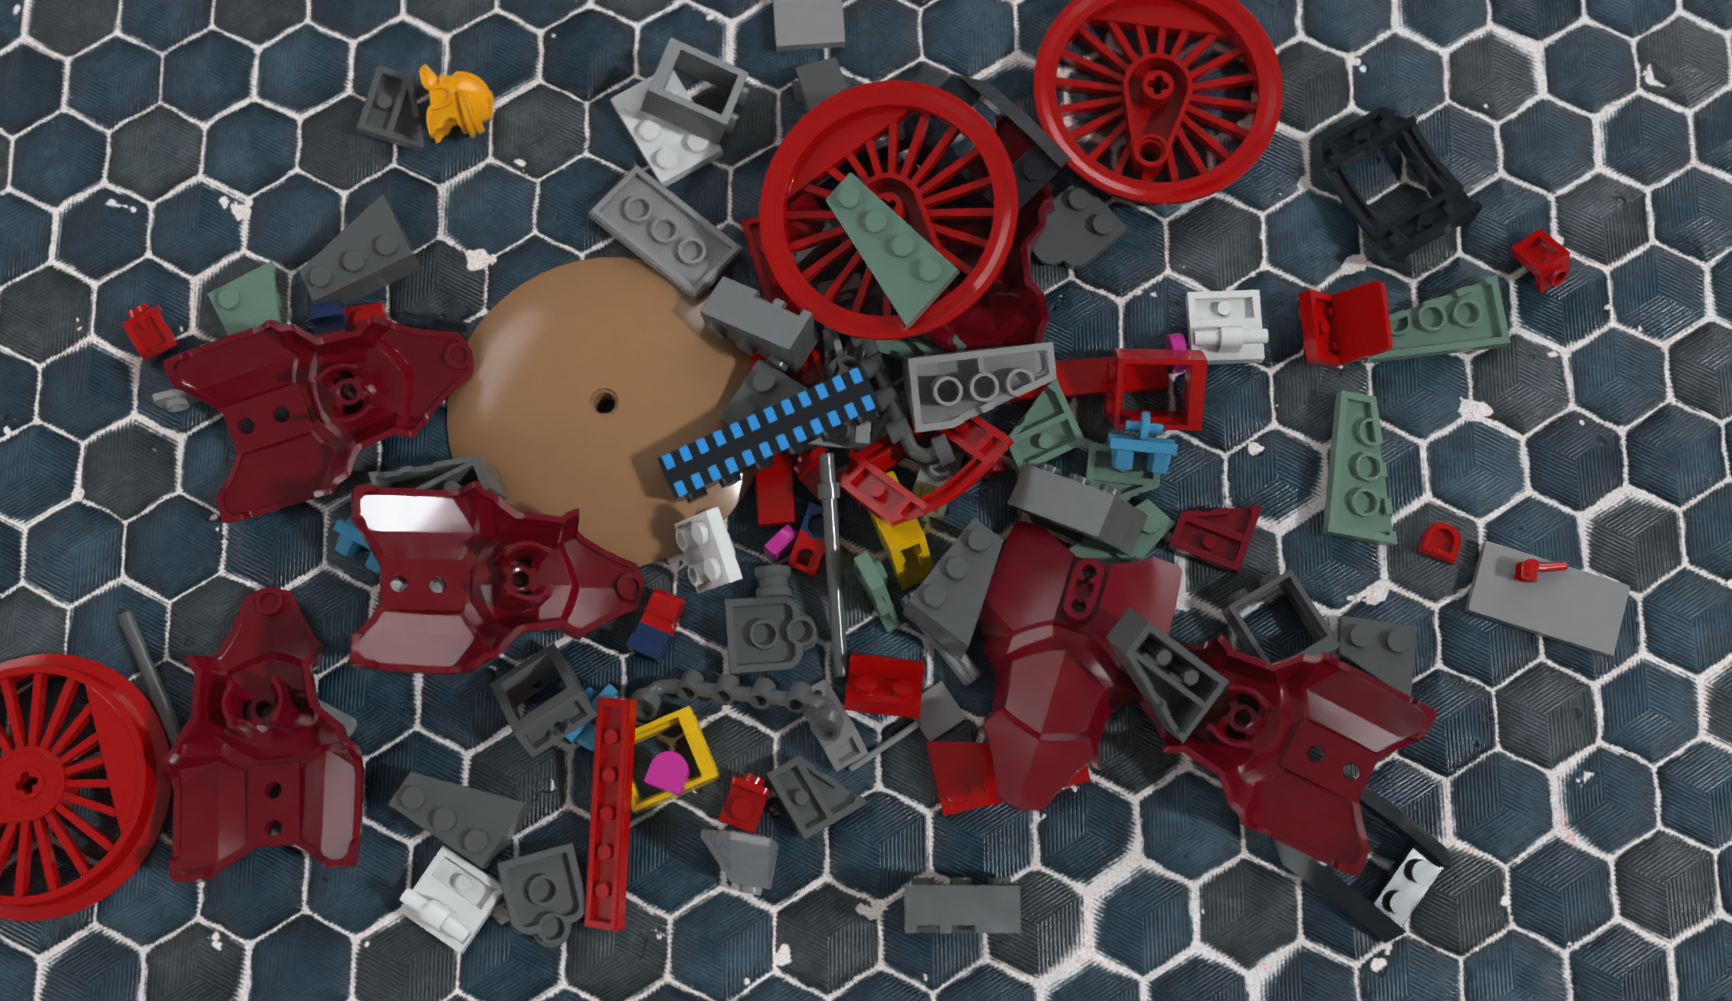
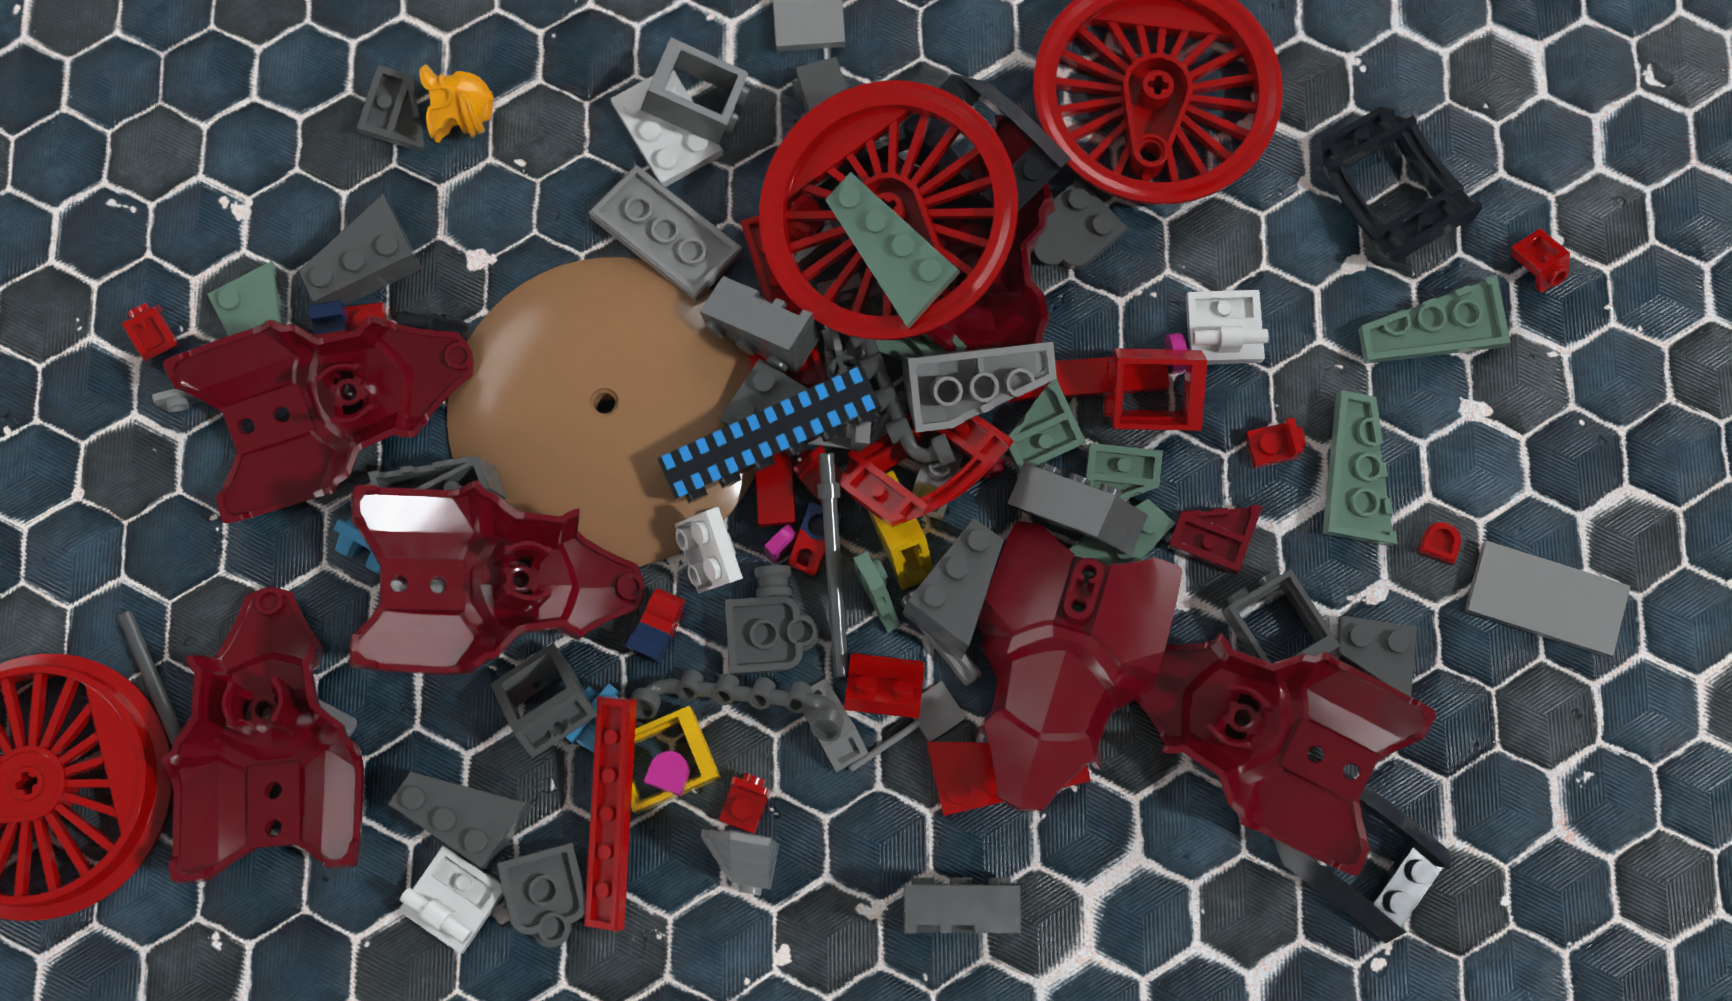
(811, 797): dark grey wing -> none
(1158, 449): dark azure hips -> none
(1167, 674): dark grey wedge -> none
(1275, 443): none -> red bracket
(1345, 324): red bracket -> none
(1528, 570): red hand -> none

